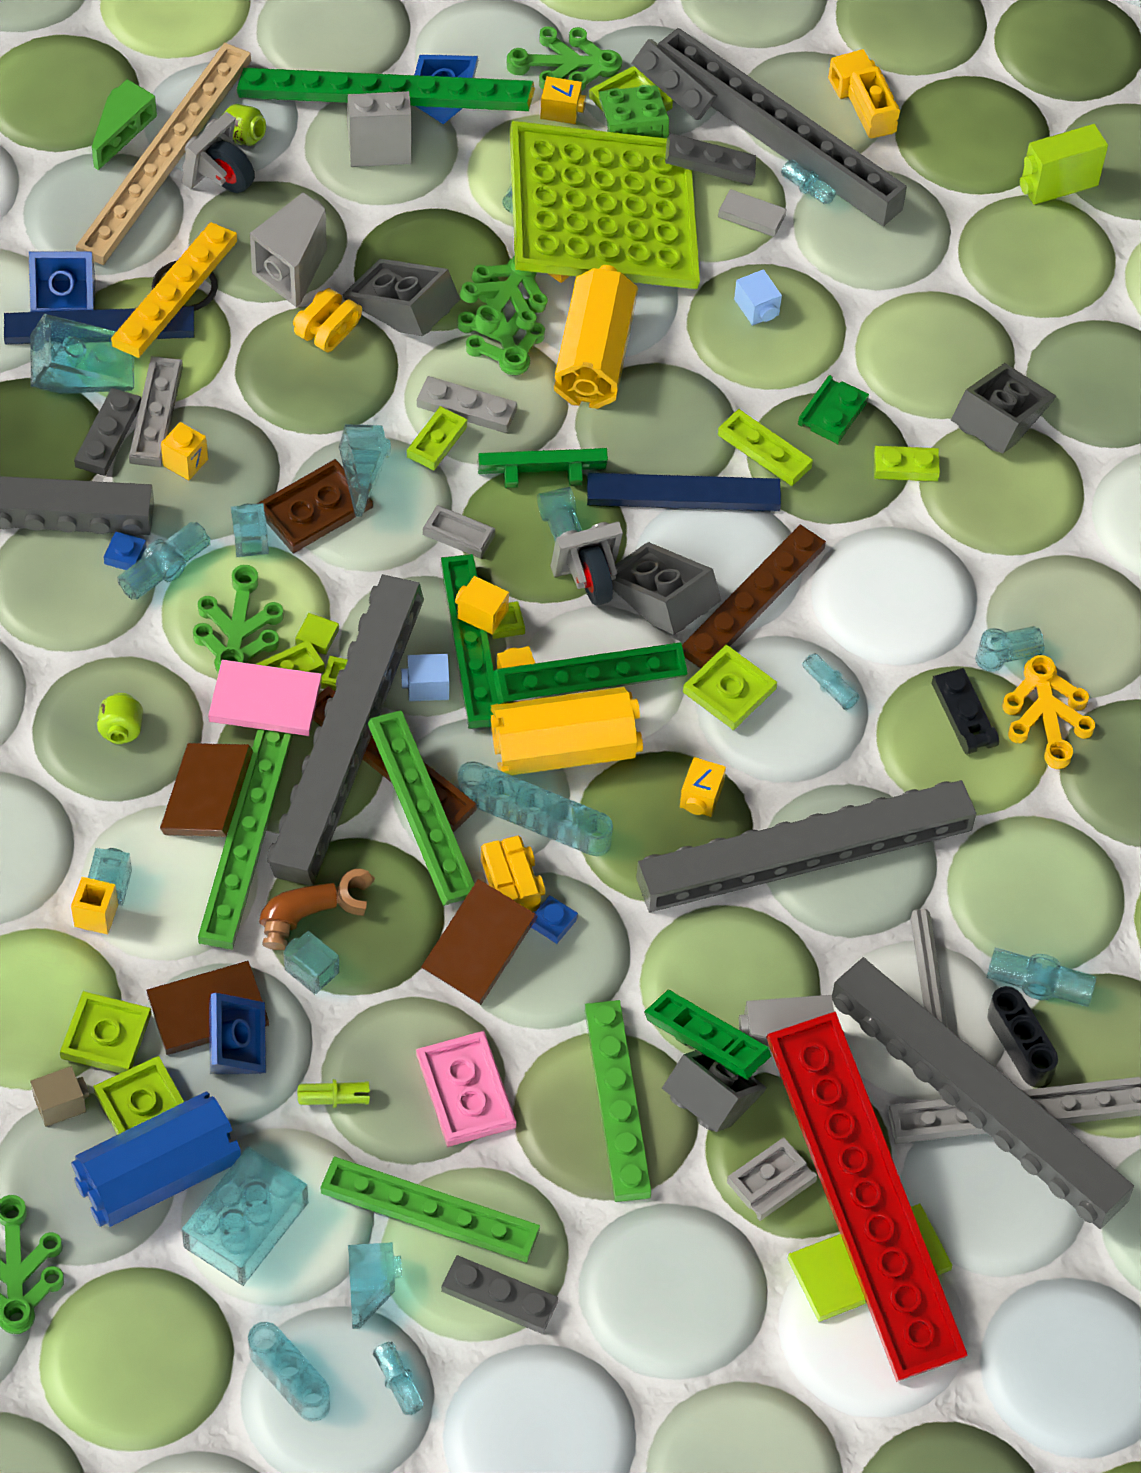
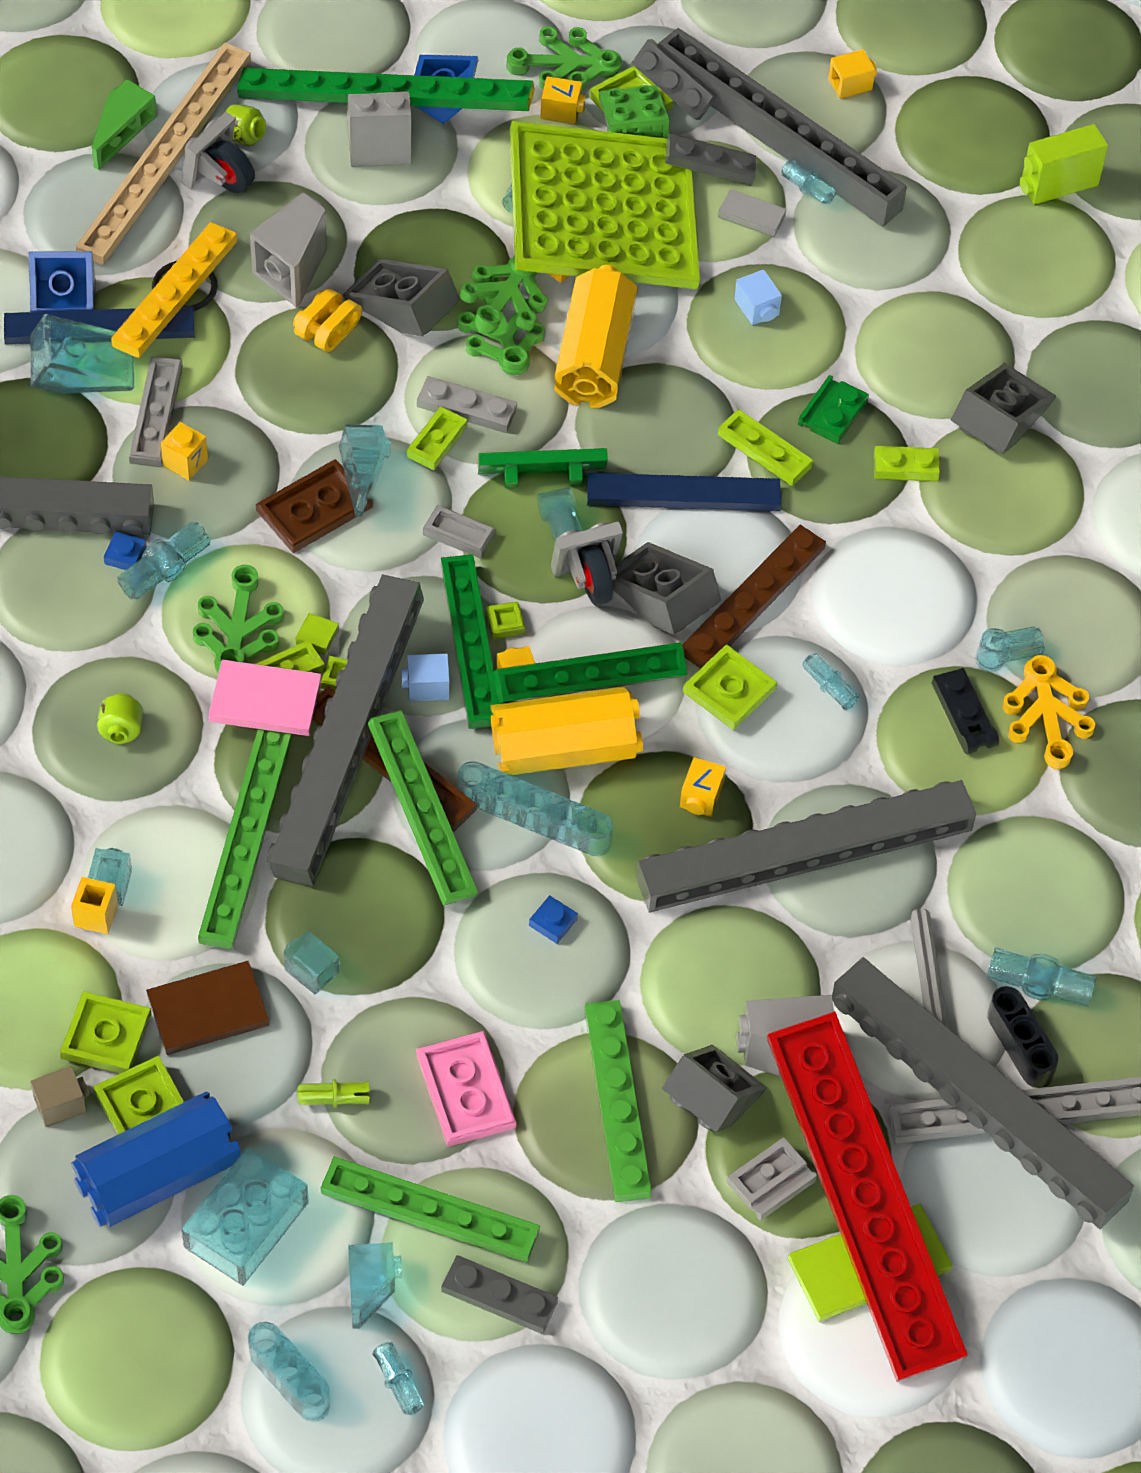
(108, 432): dark grey plate -> none
(206, 789): reddish brown tile -> none
(236, 1035): blue slope -> none
(249, 530): clear light blue brick -> none
(289, 907): piece -> none
(479, 941): reddish brown tile -> none
(482, 604): yellow brick -> none
(510, 871): yellow brick -> none
(707, 1034): green hinge -> none
(873, 102): yellow brick -> none

